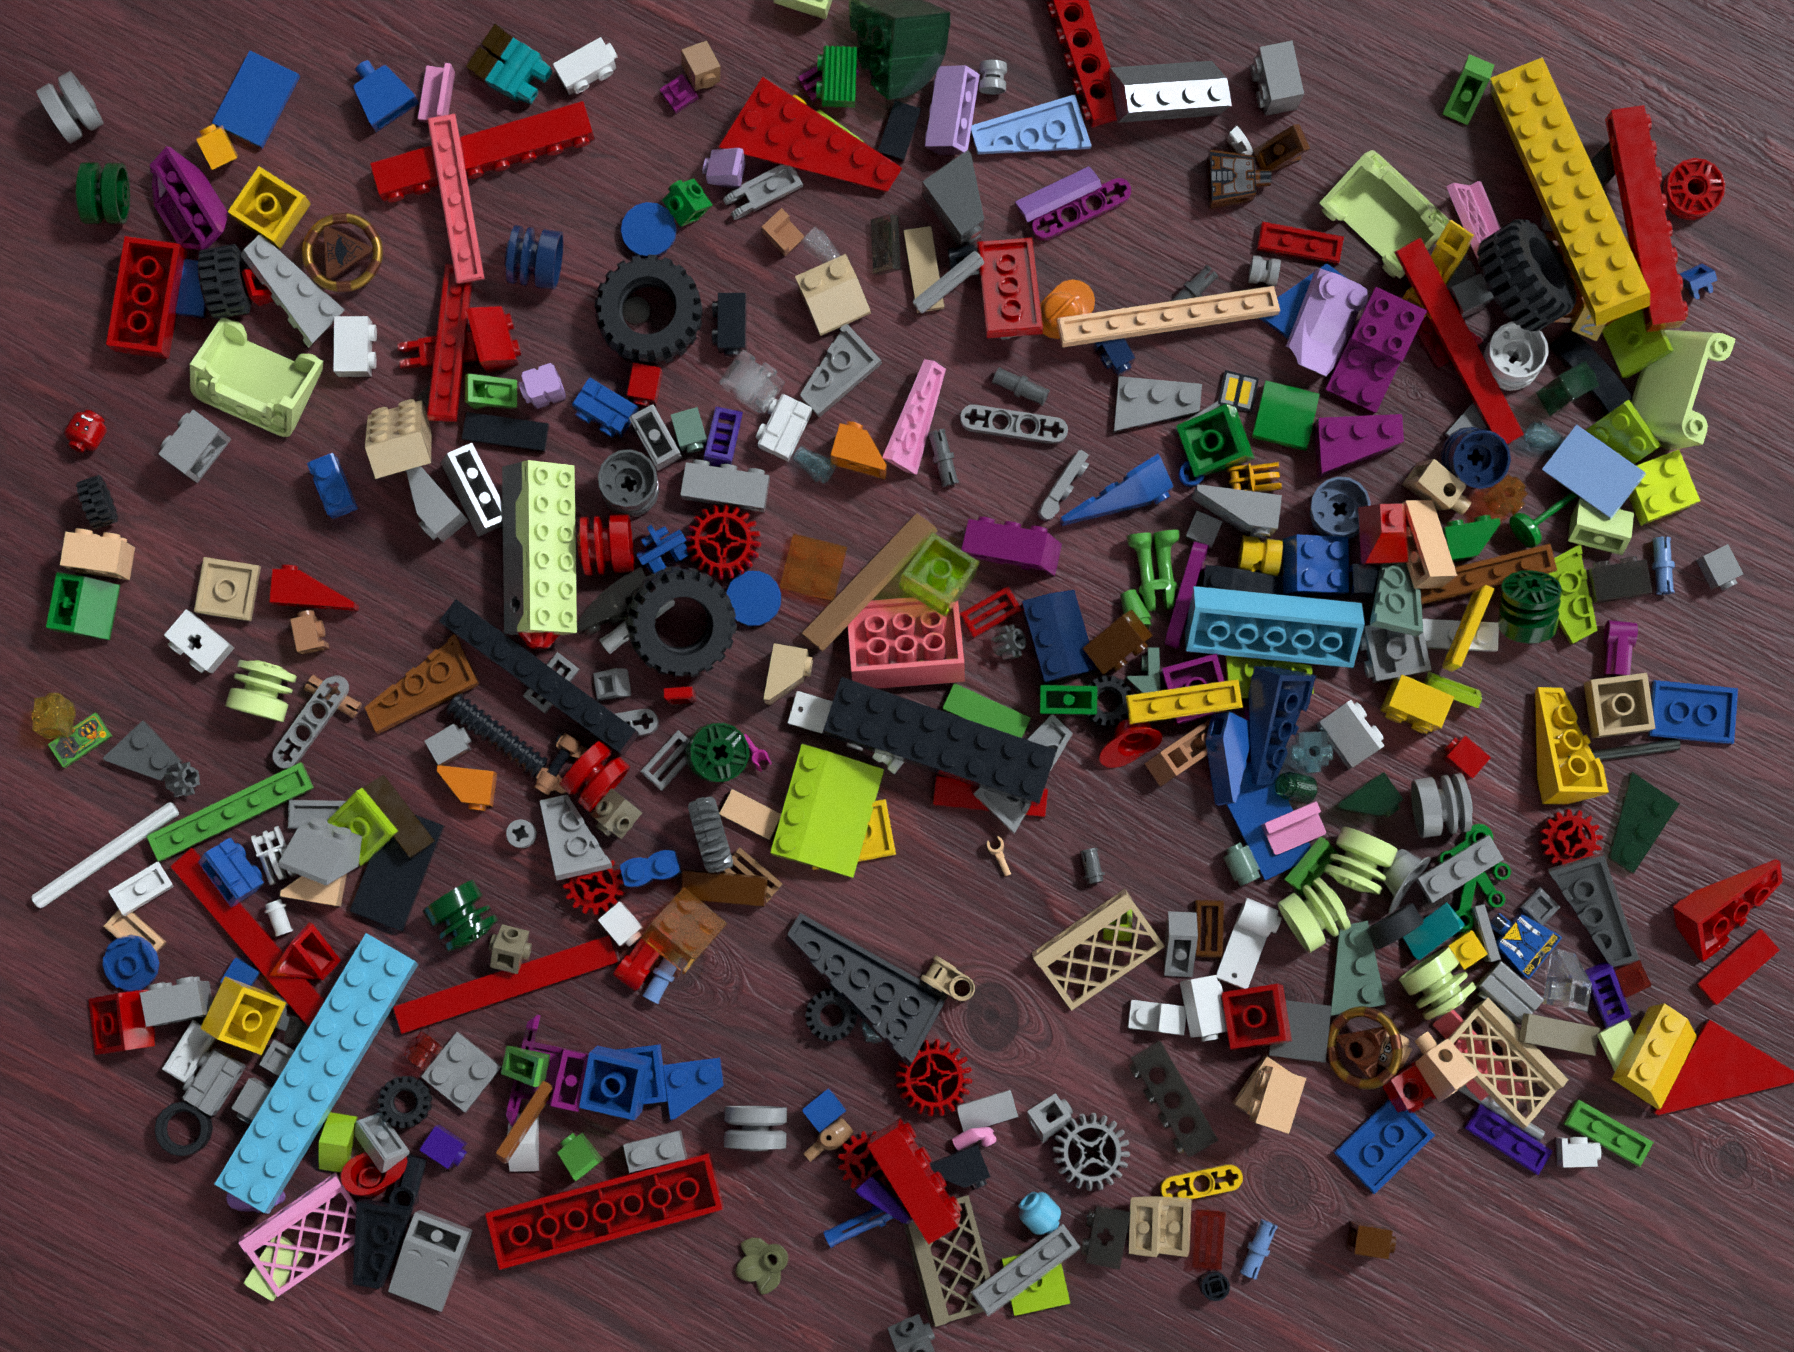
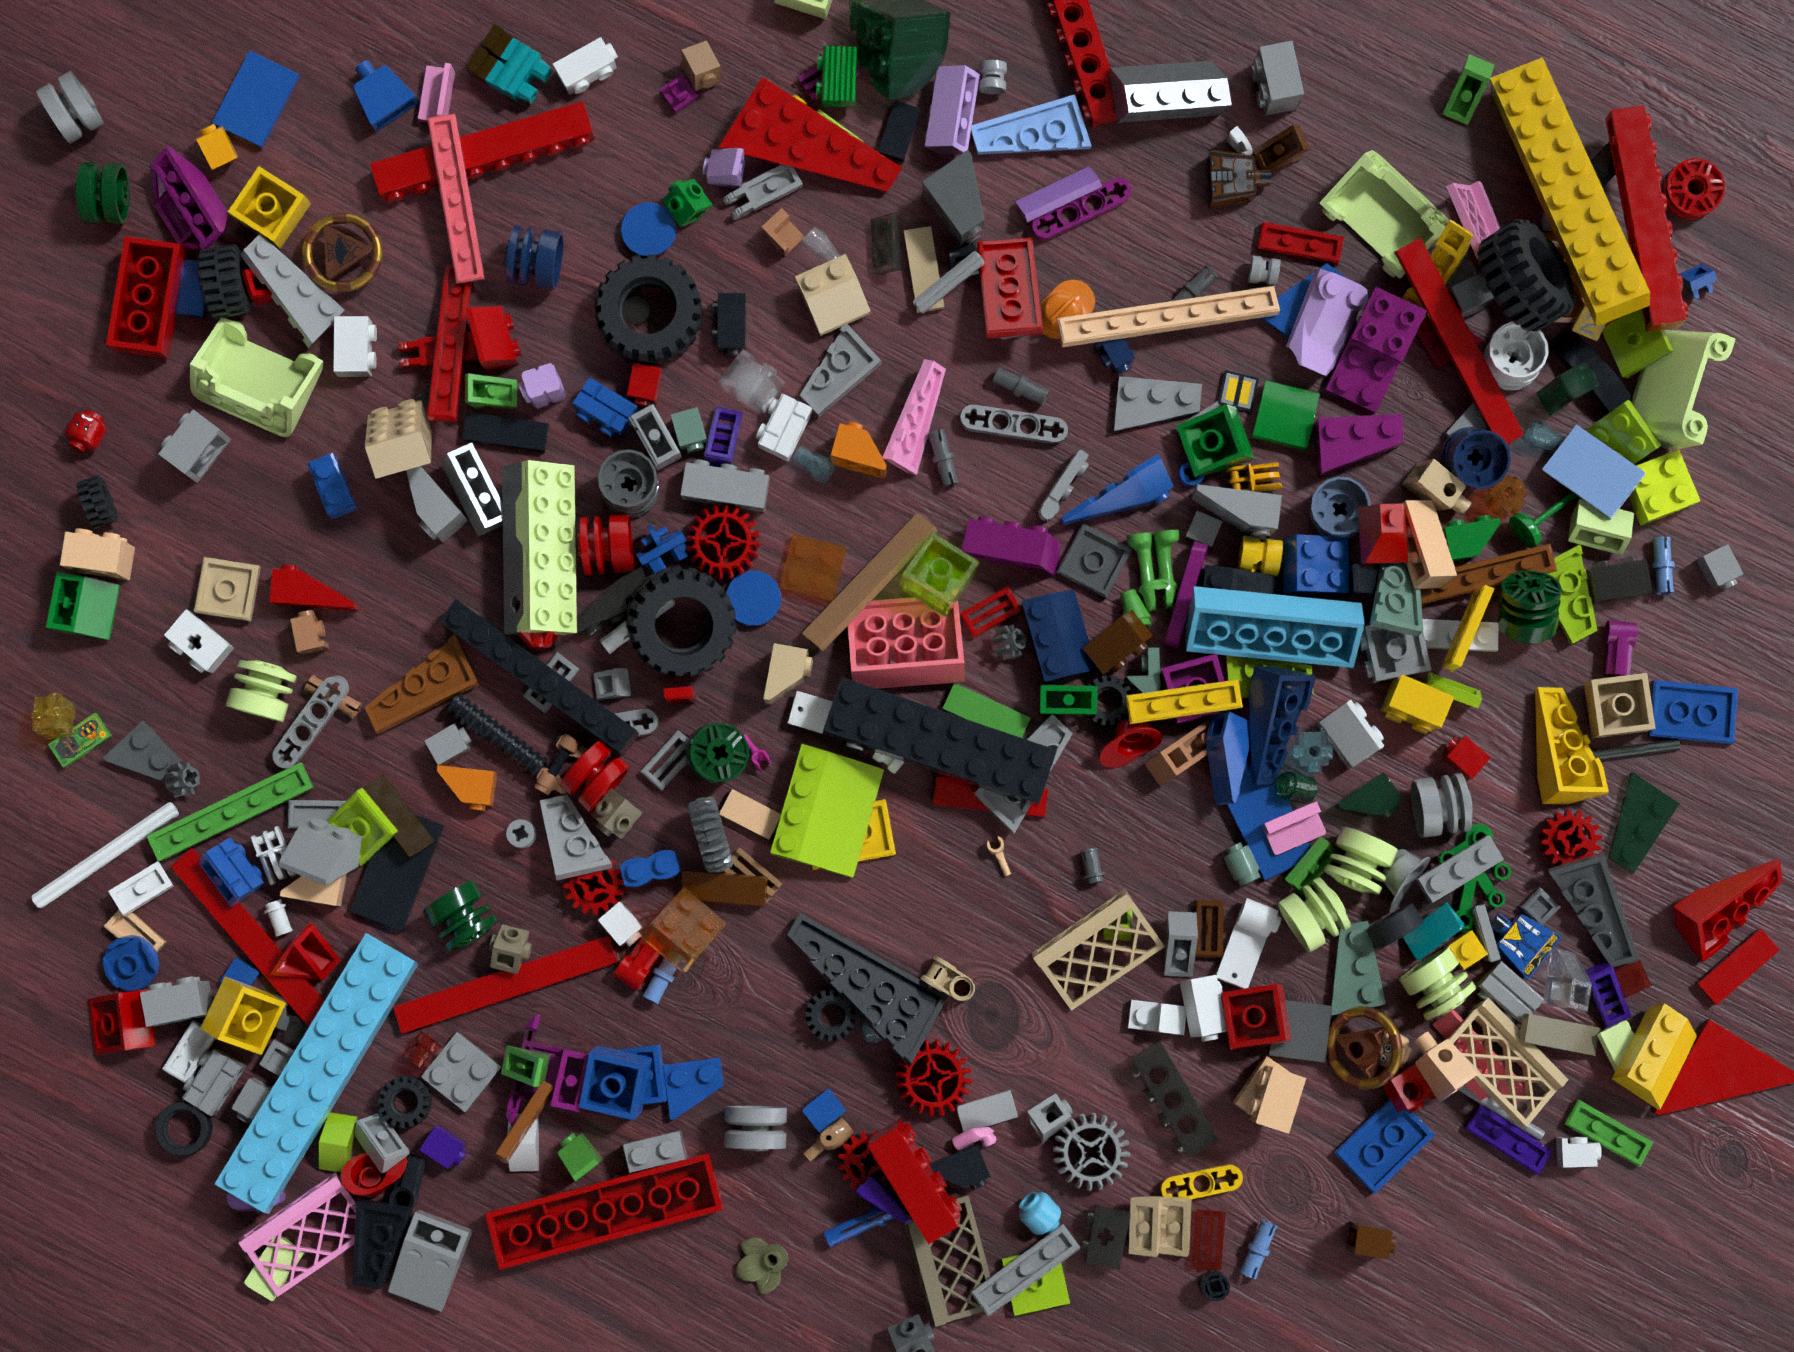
(1094, 560): none -> dark grey tile

